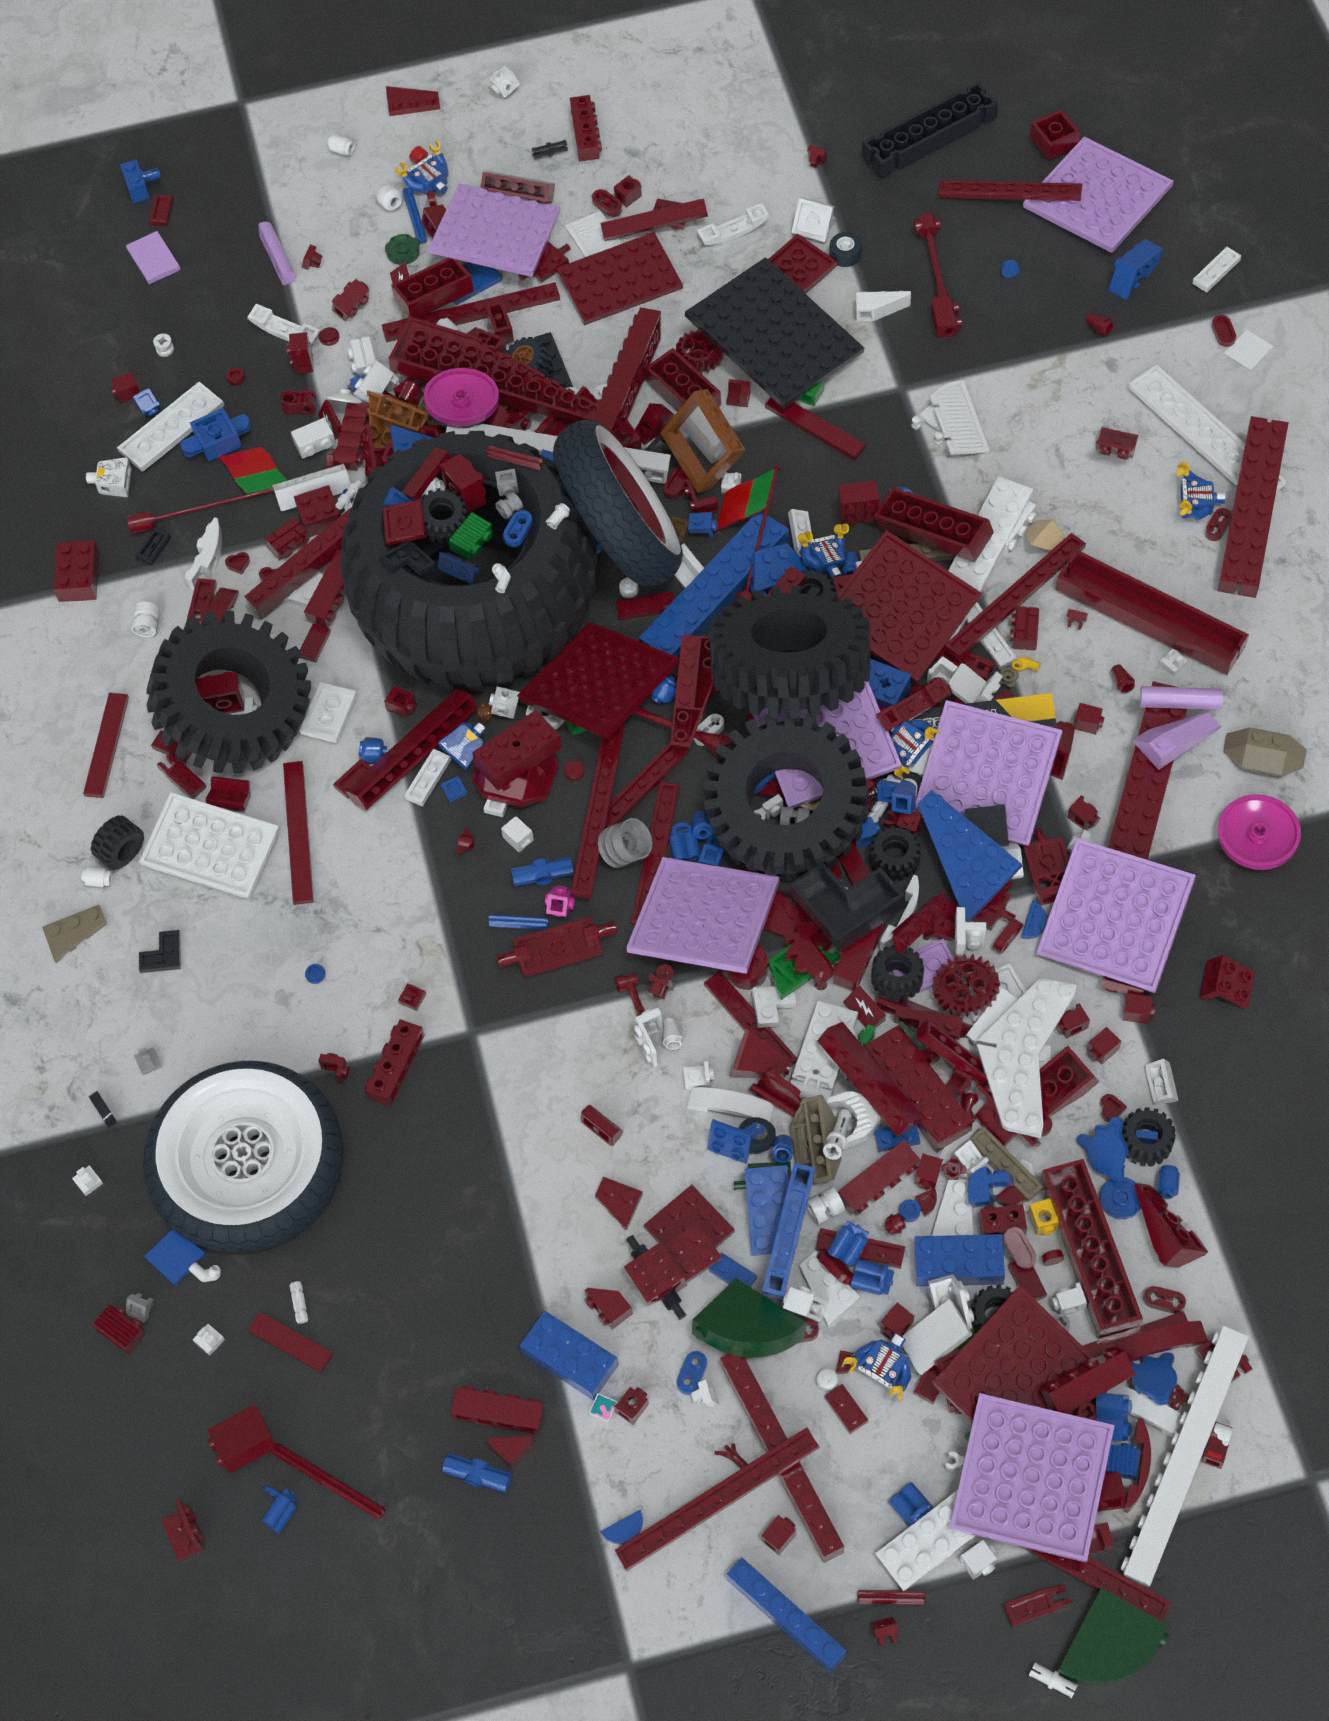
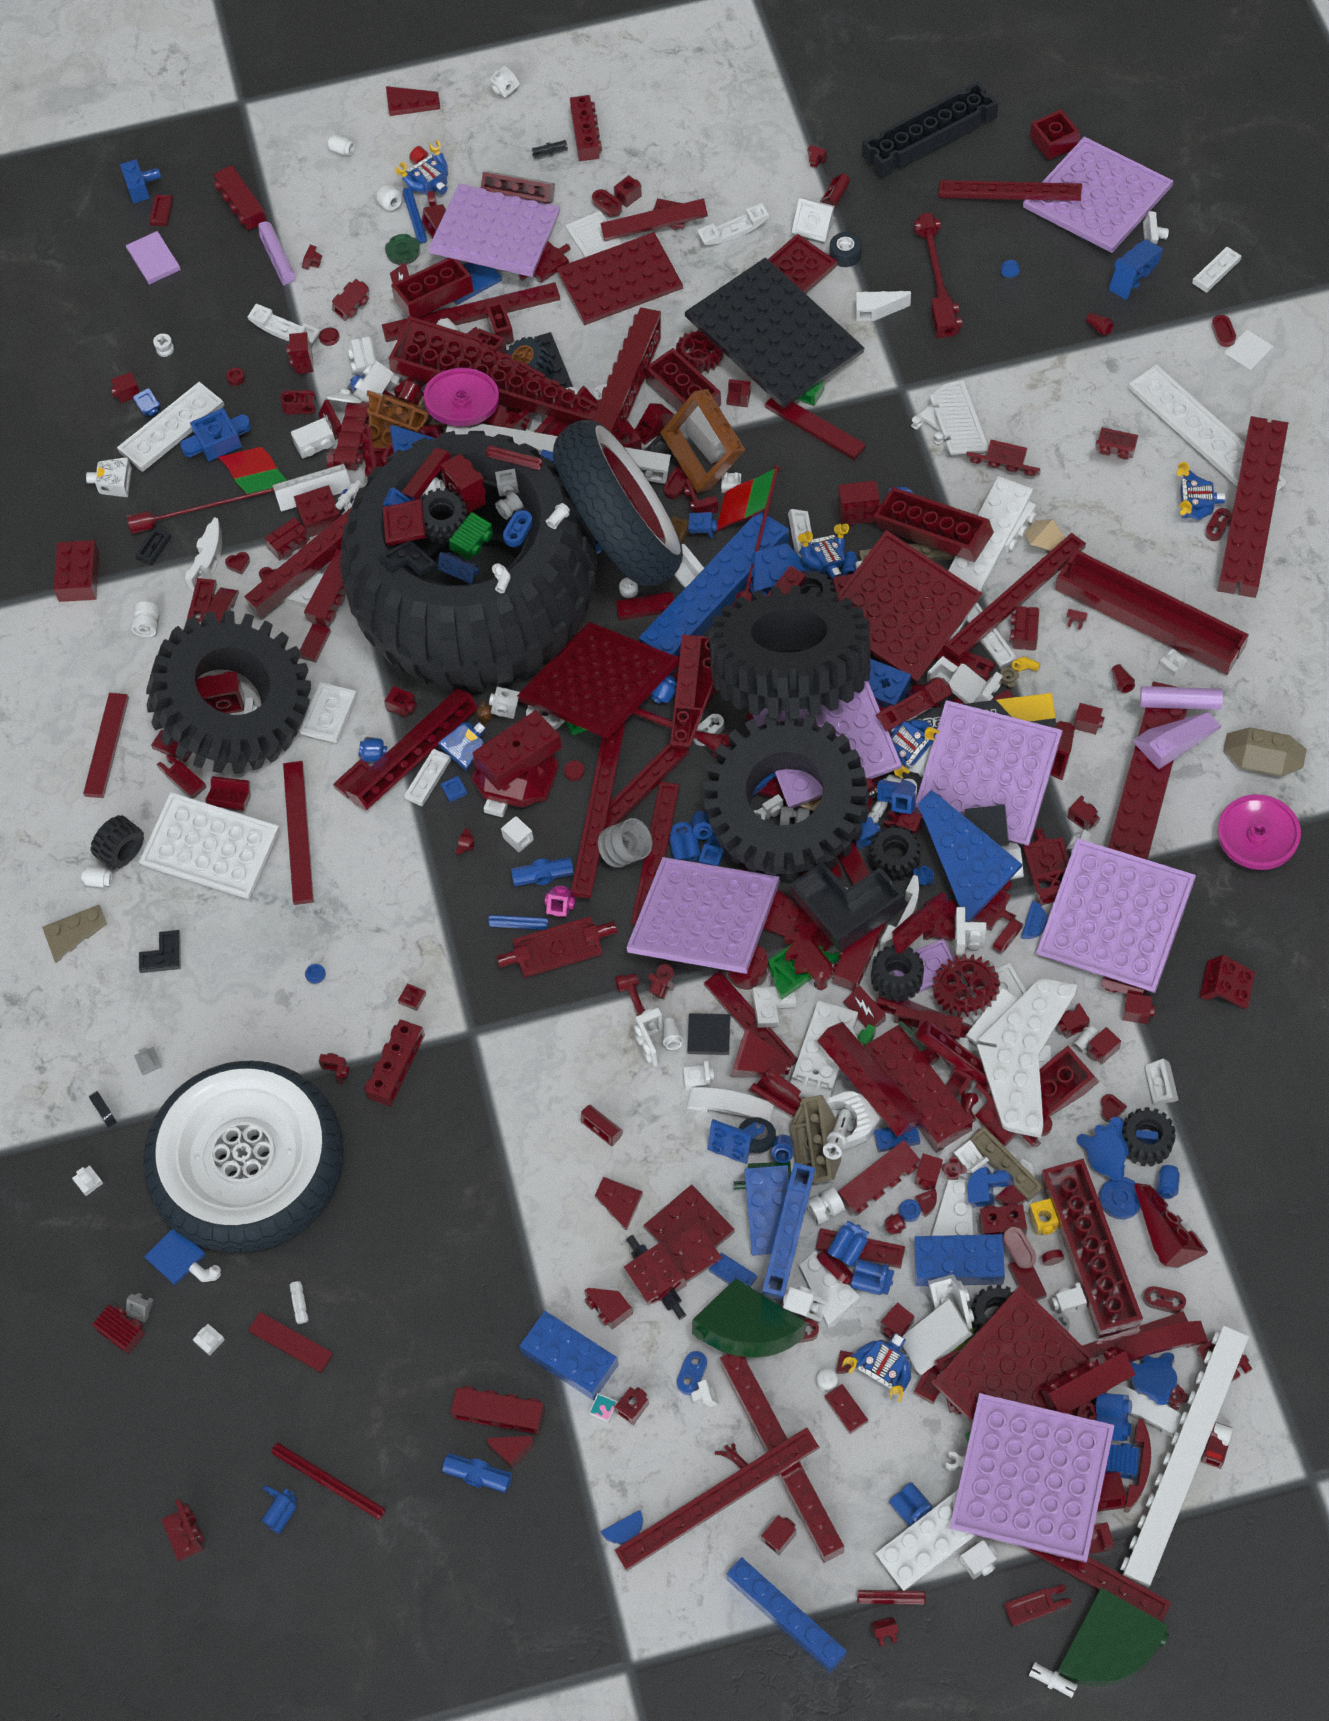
(239, 197): none -> dark red brick
(241, 1439): dark red brick -> none
(708, 1034): none -> black tile
(836, 190): none -> dark red brick
(924, 874): none -> blue plate
(1005, 455): none -> dark red bracket
(1083, 1040): none -> white pin
(1150, 229): none -> white tile

